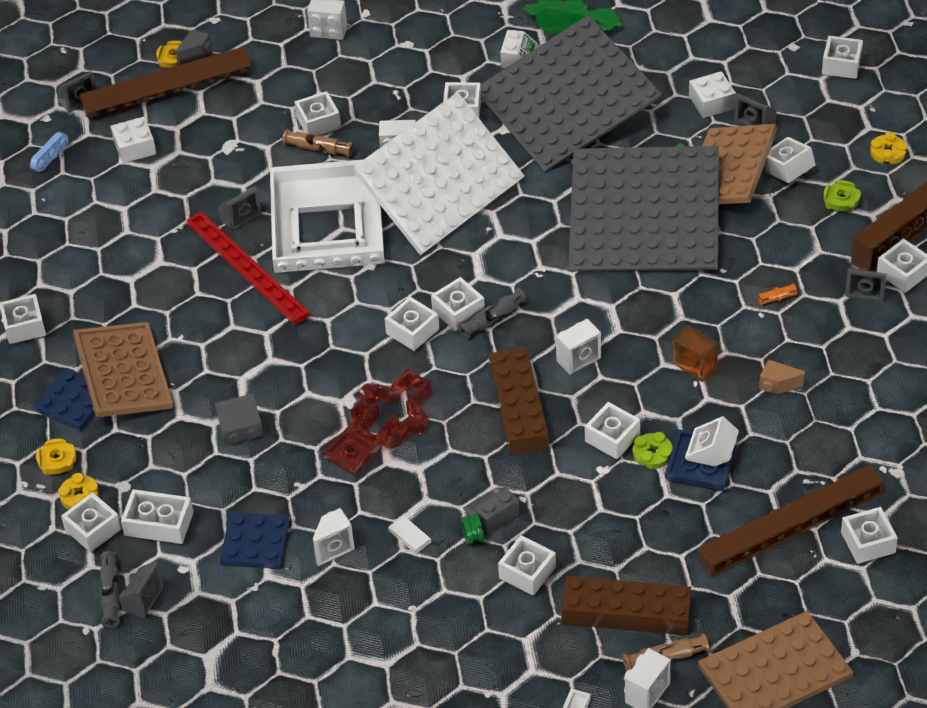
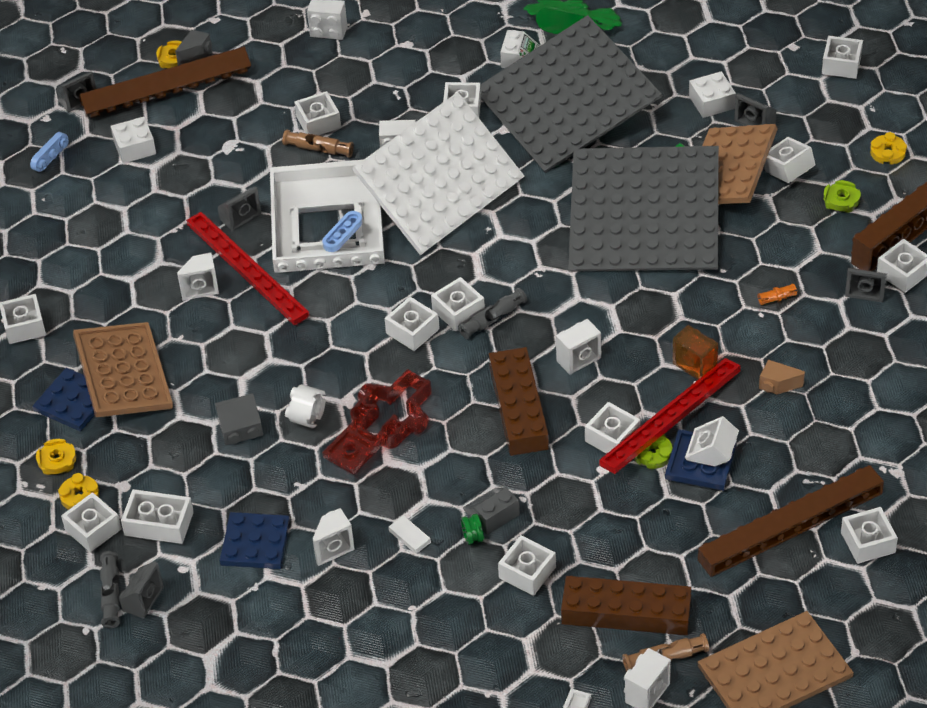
(198, 277): none -> white slope
(305, 405): none -> white brick
(342, 231): none -> light blue plate
(669, 416): none -> red plate

